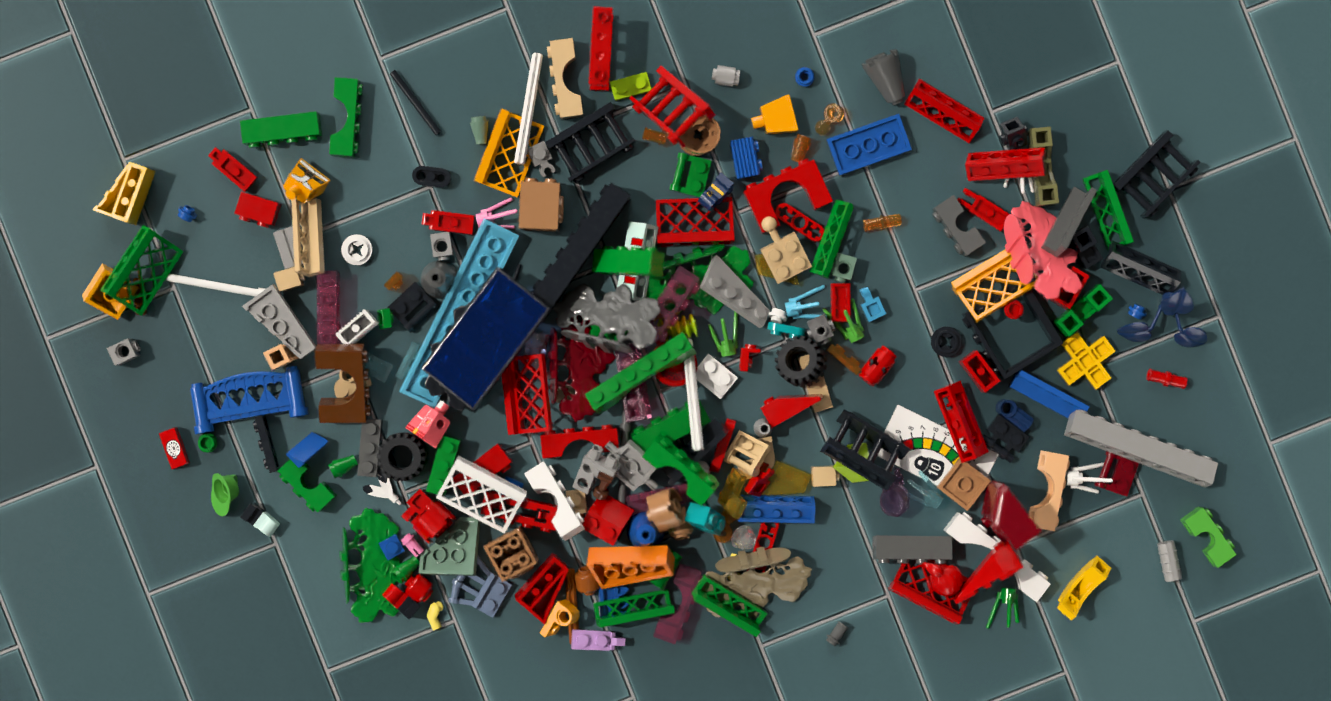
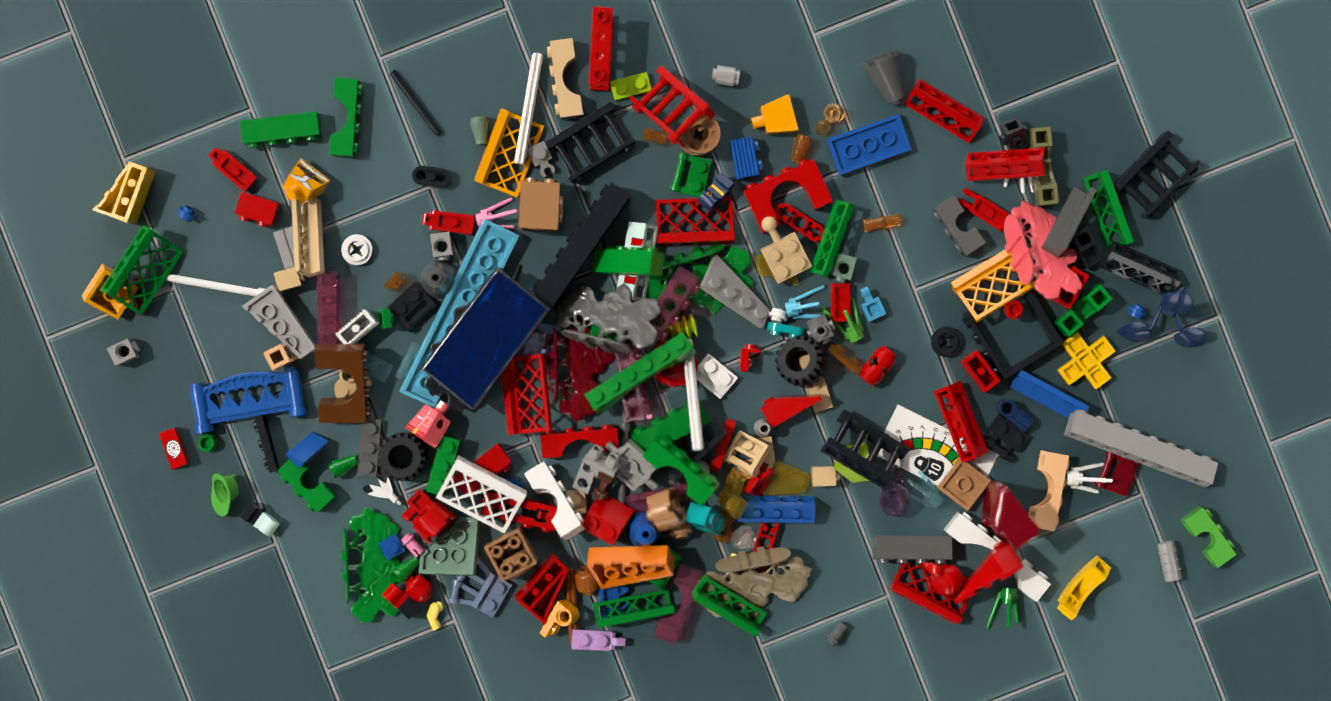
(727, 347): bright green plant -> none
(808, 72): blue plate -> none
(1166, 378): red pin -> none

